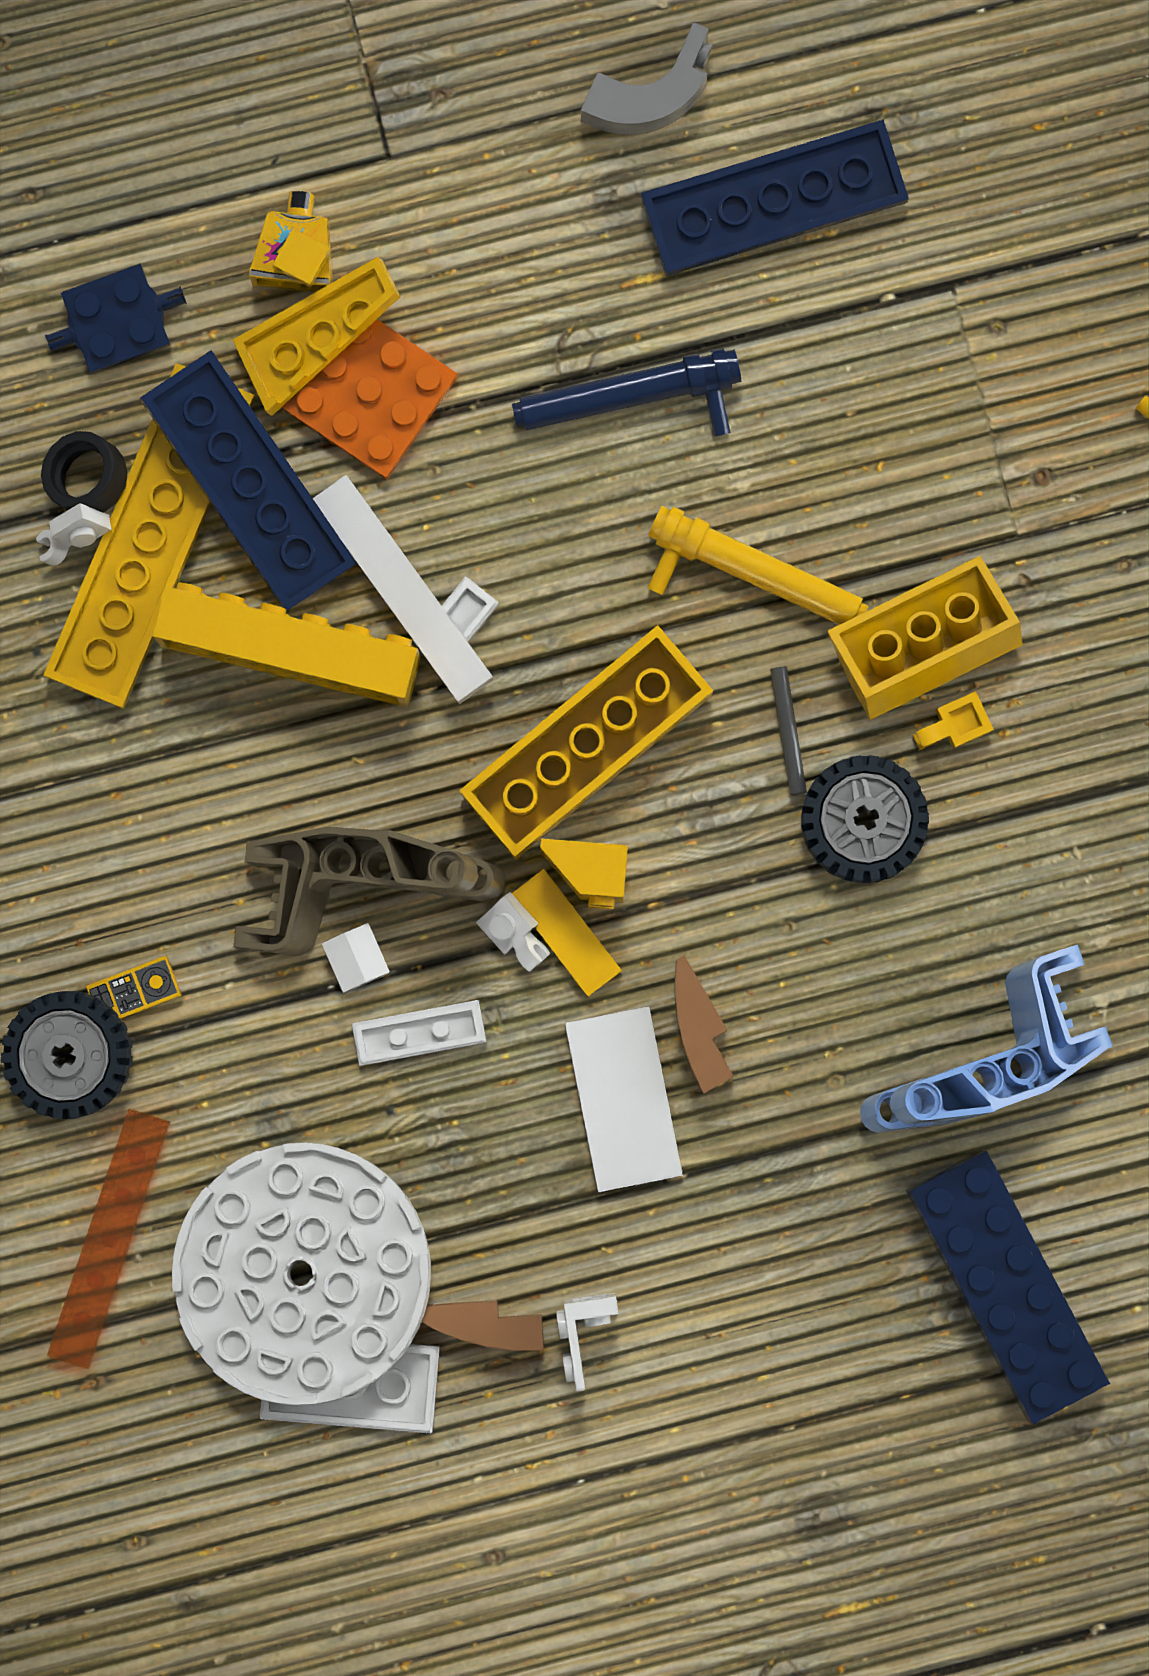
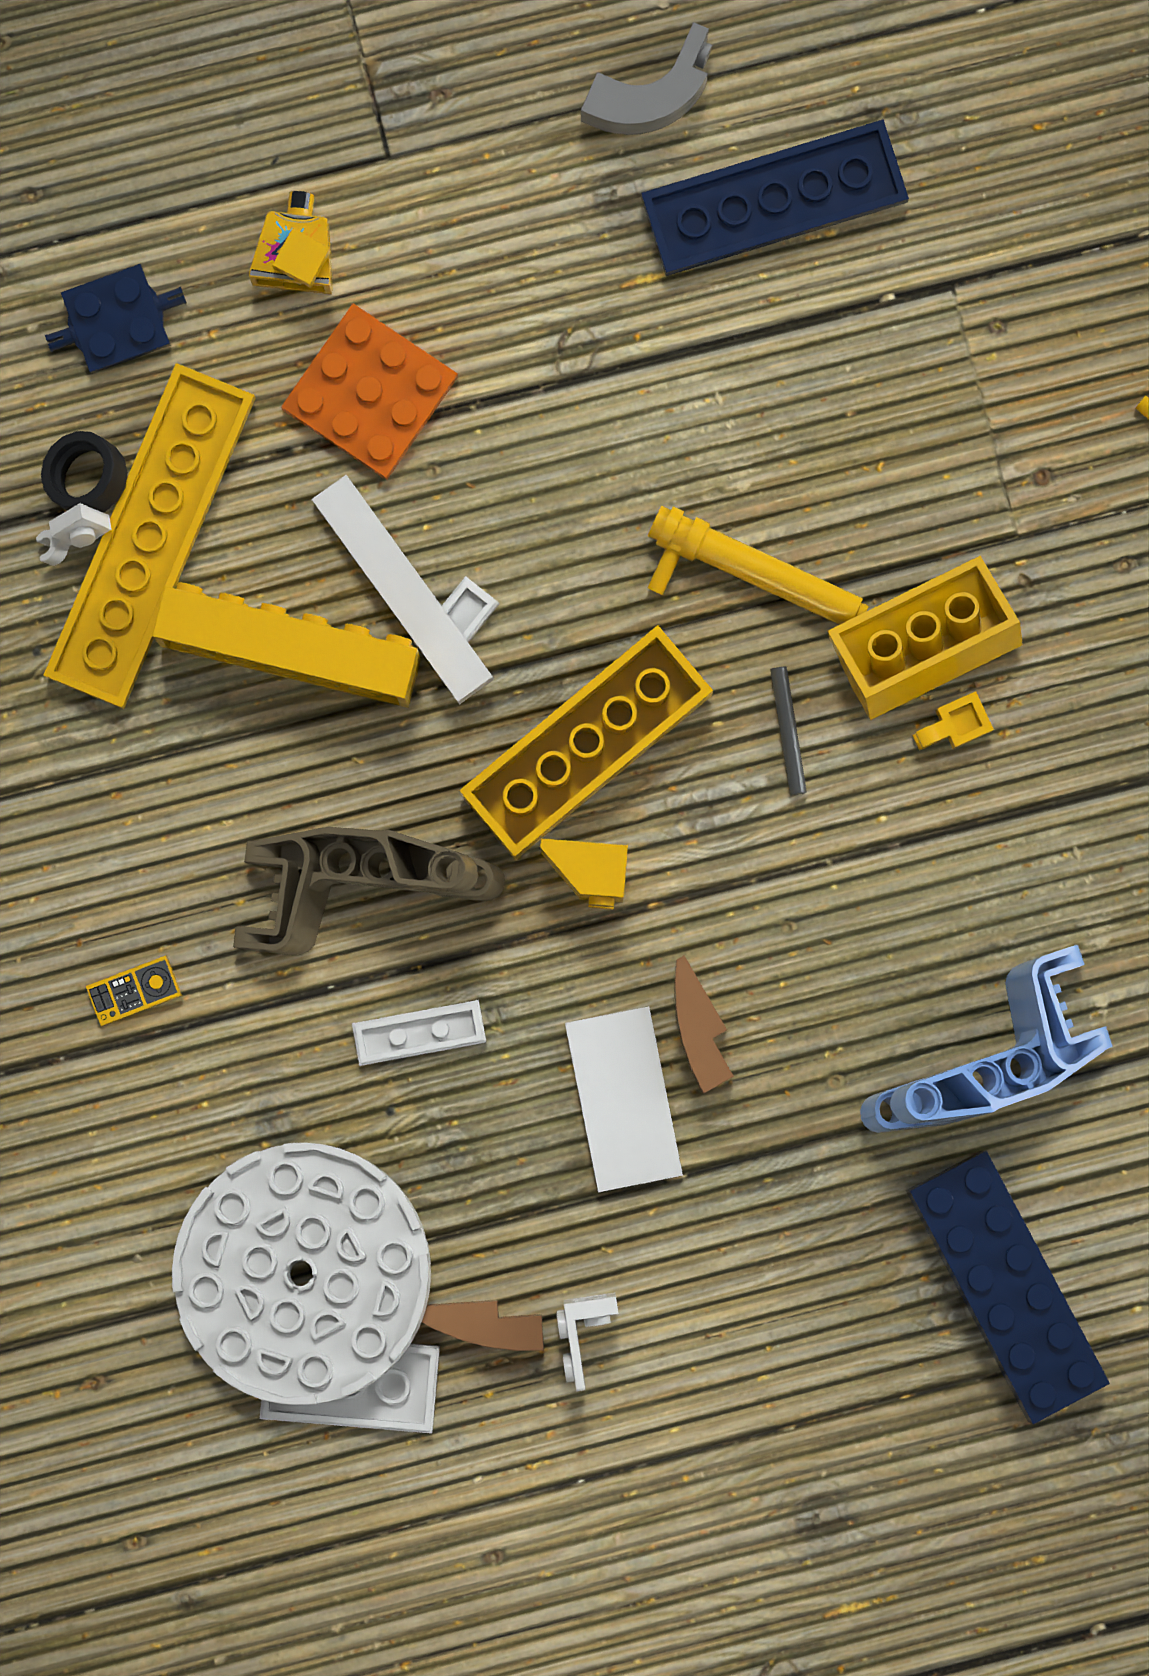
(36, 1067): wheel -> none
(108, 1238): clear orange tile -> none
(248, 480): dark blue plate -> none
(308, 335): yellow wing -> none
(355, 958): white piece -> none
(509, 927): white plate -> none
(567, 933): yellow tile -> none
(692, 376): dark blue cylinder -> none
(876, 788): wheel -> none

